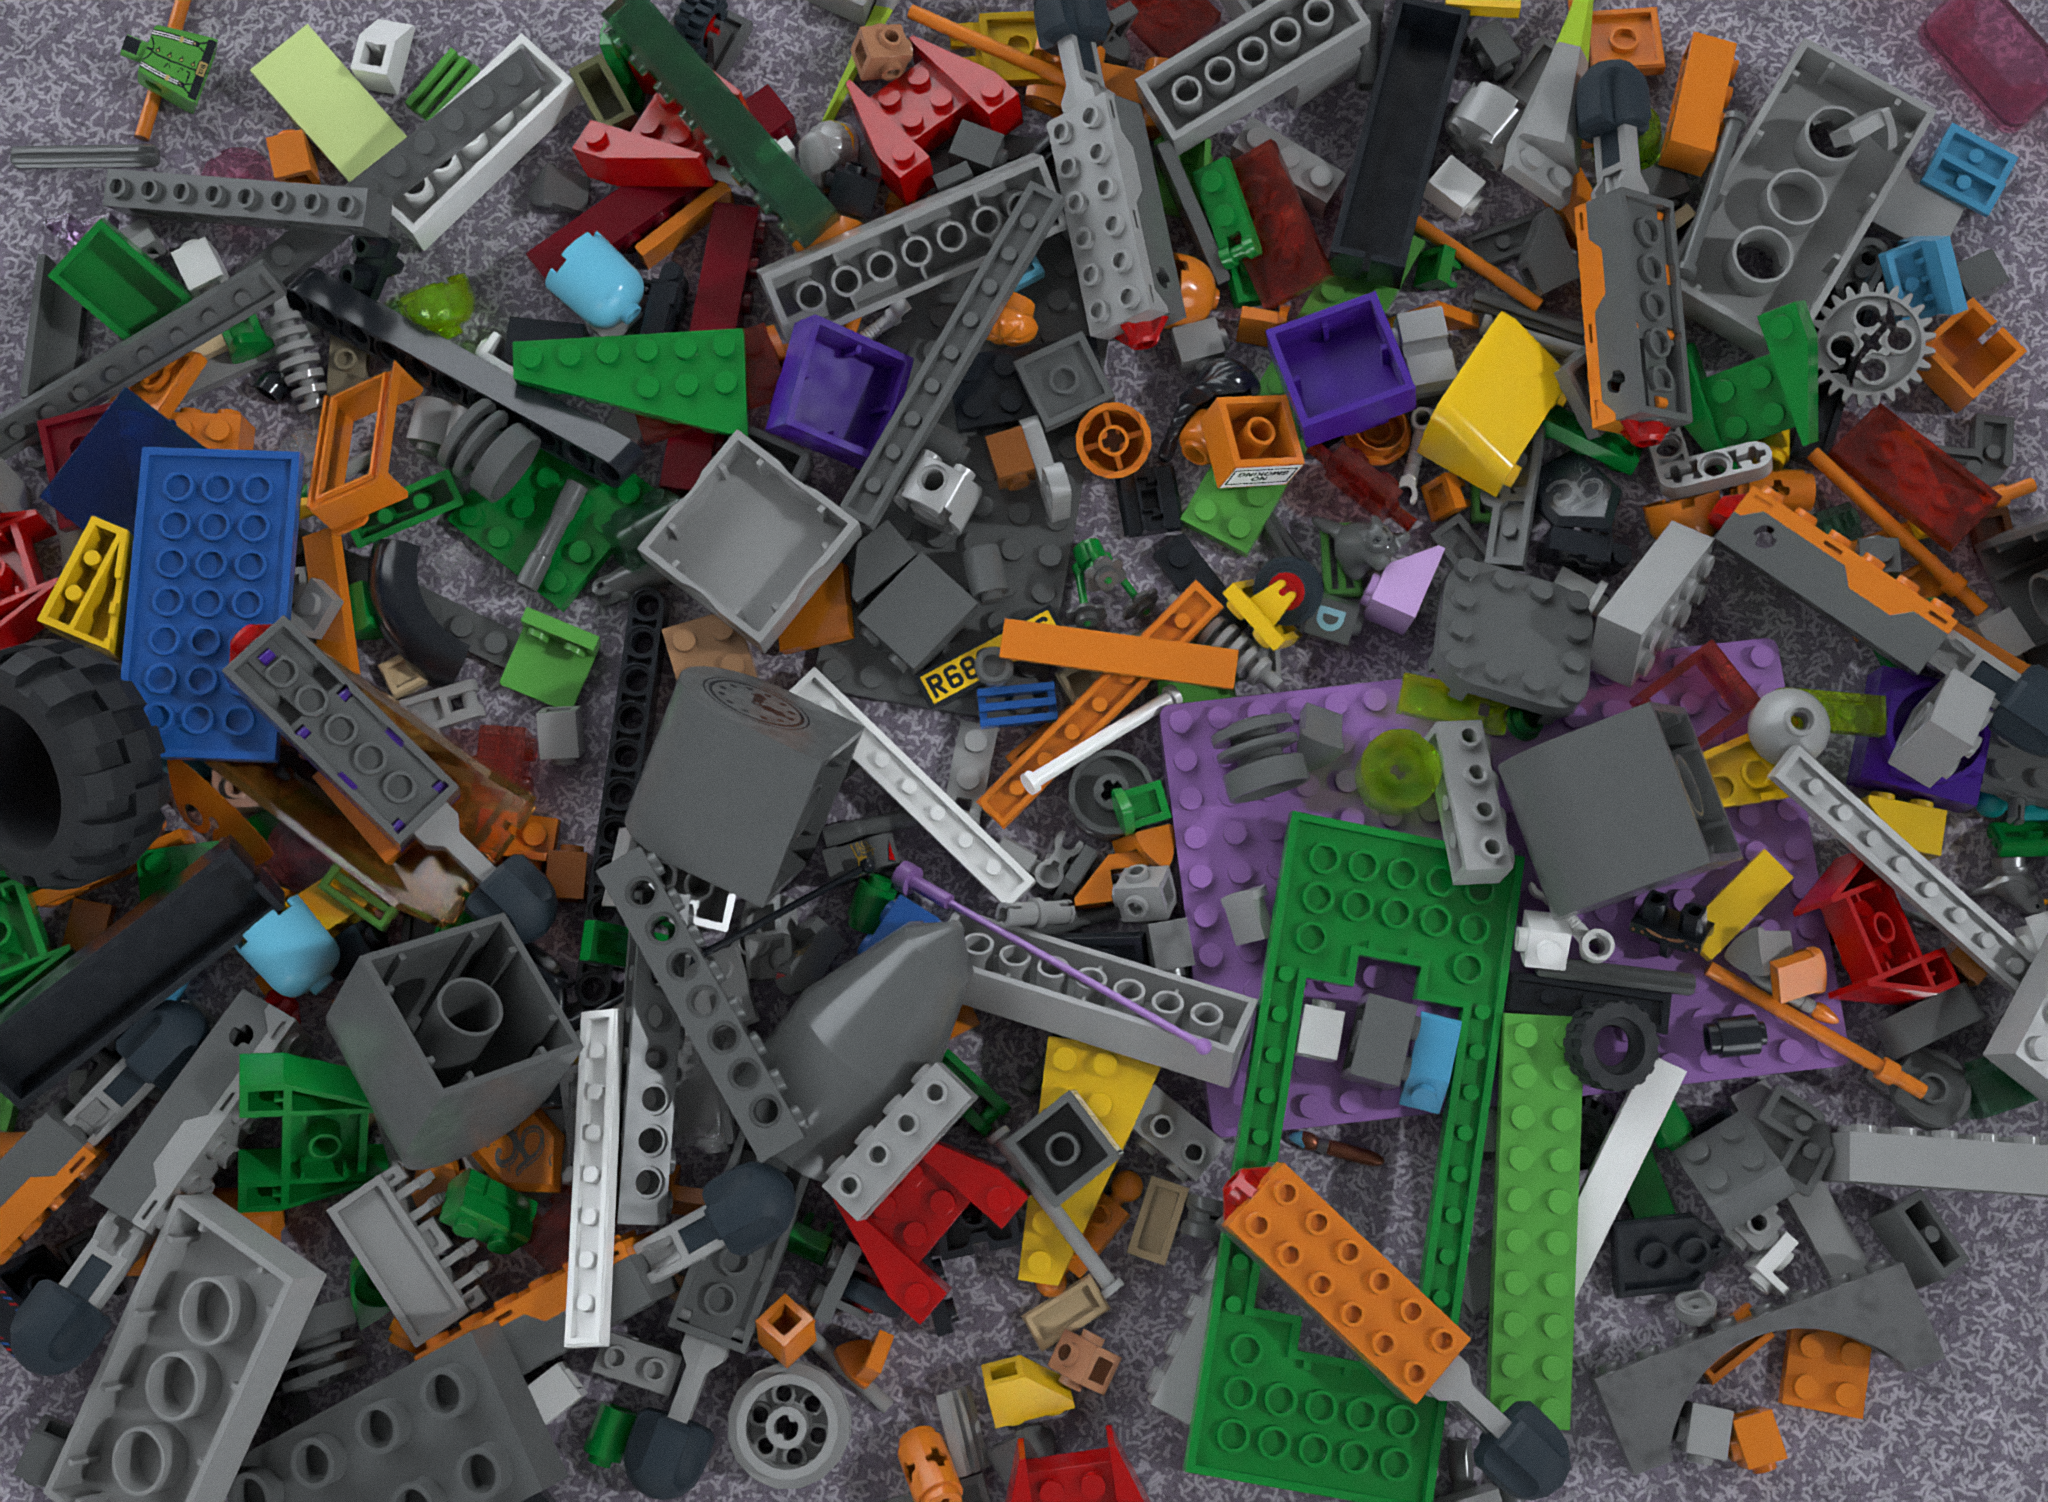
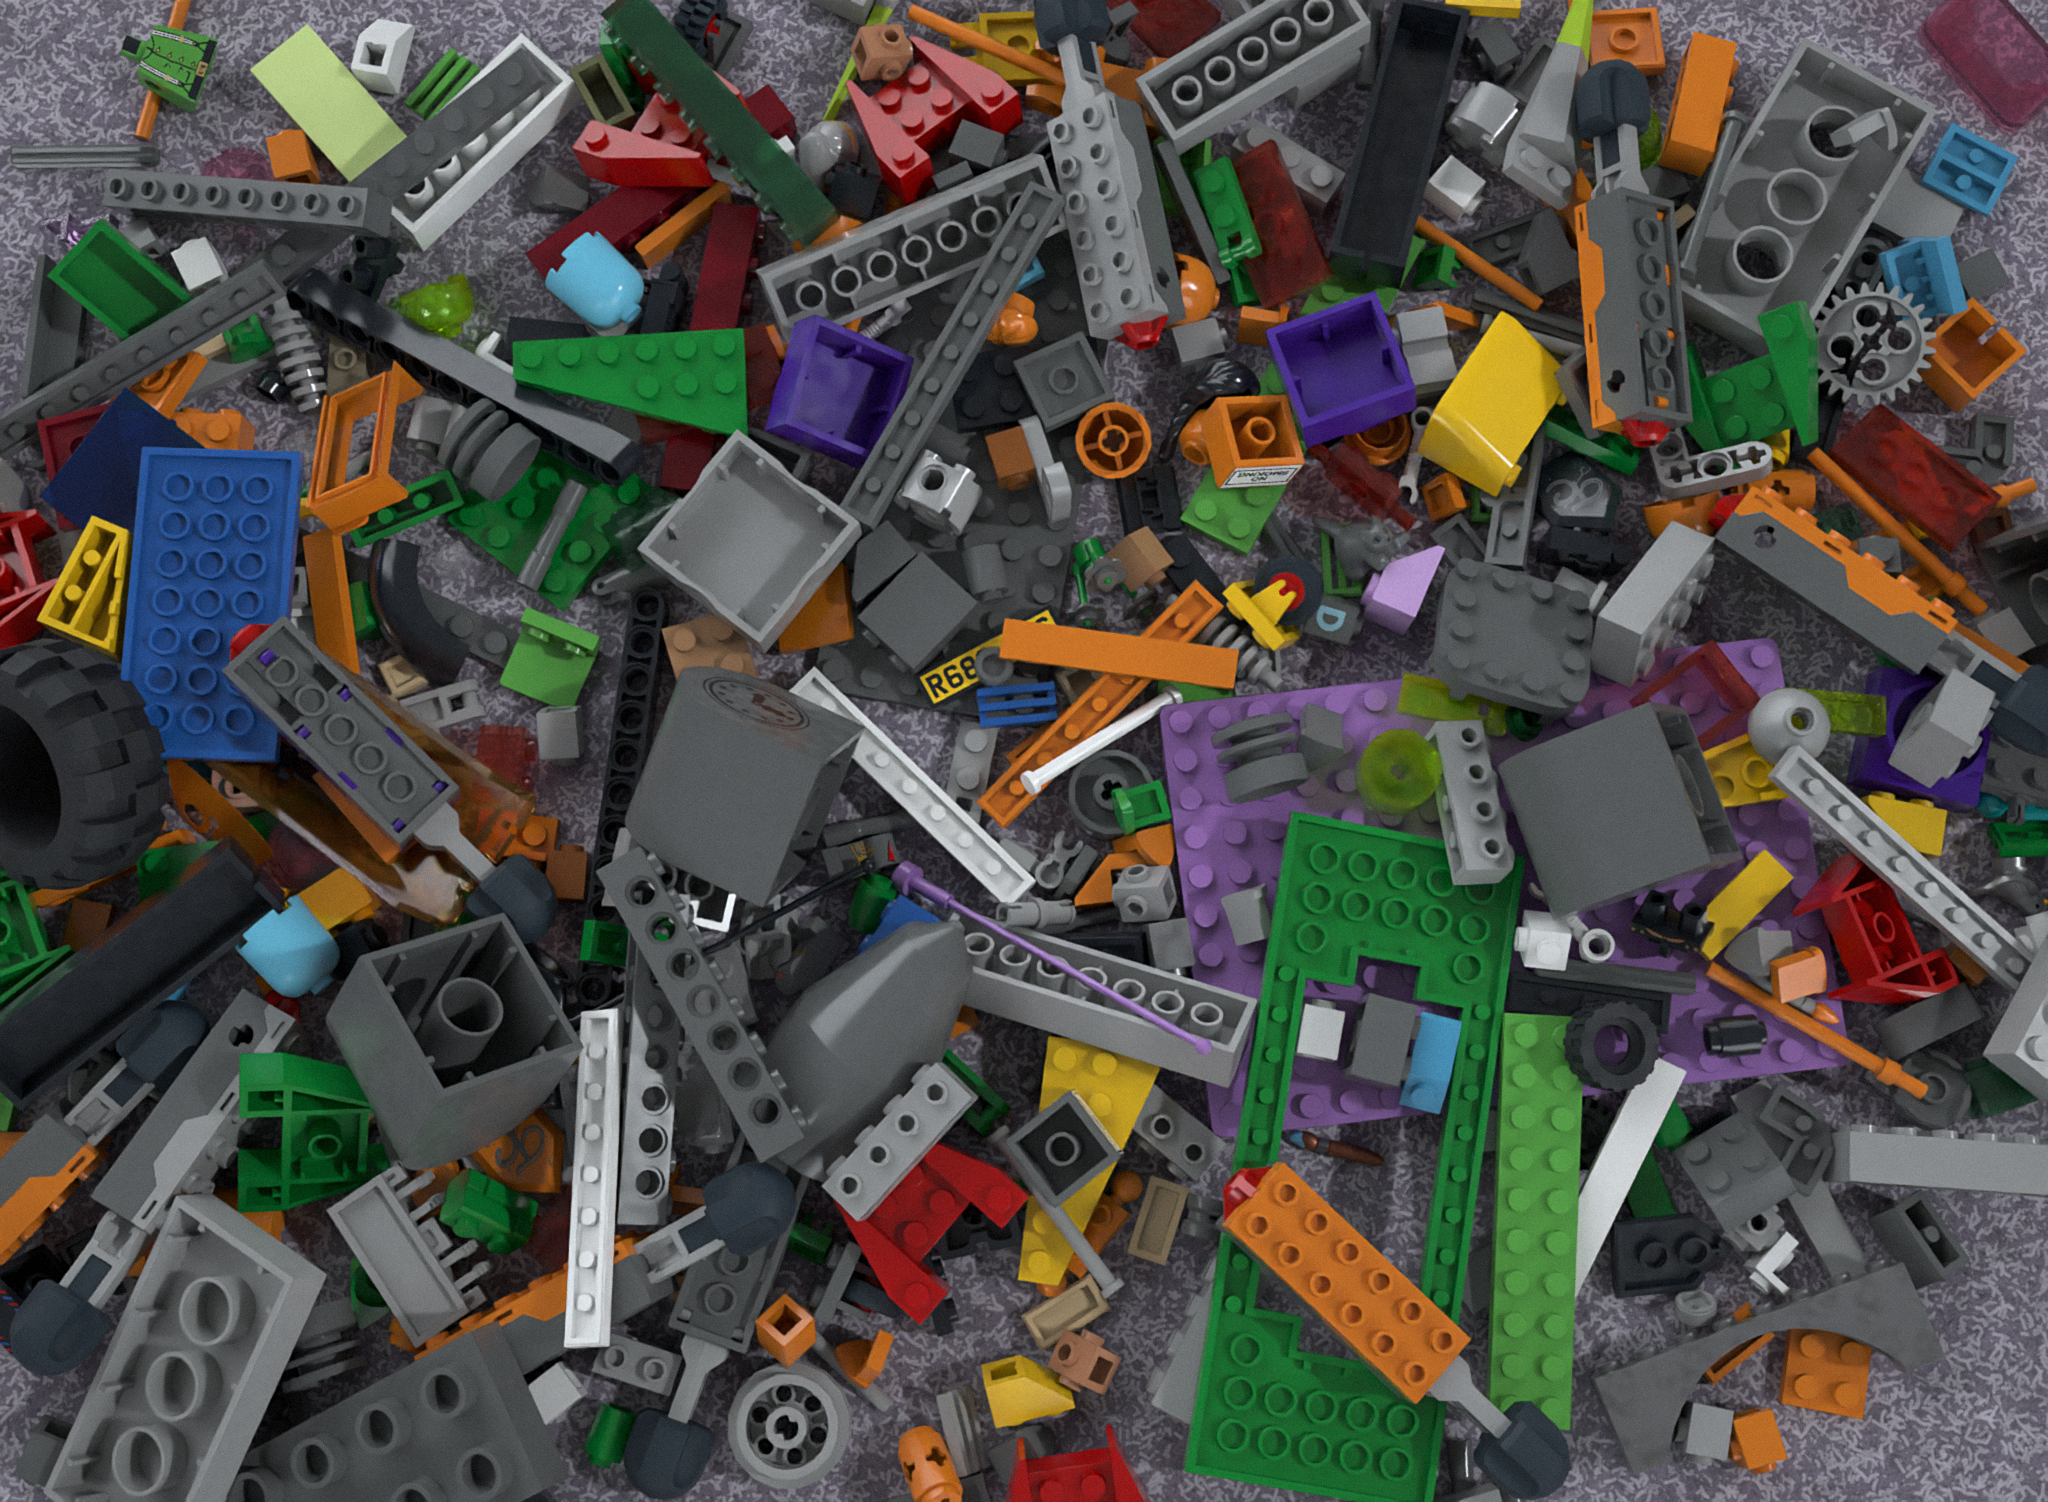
(315, 609): light grey bracket -> none
(325, 885): bright green tile -> none
(1142, 559): none -> medium nougat brick

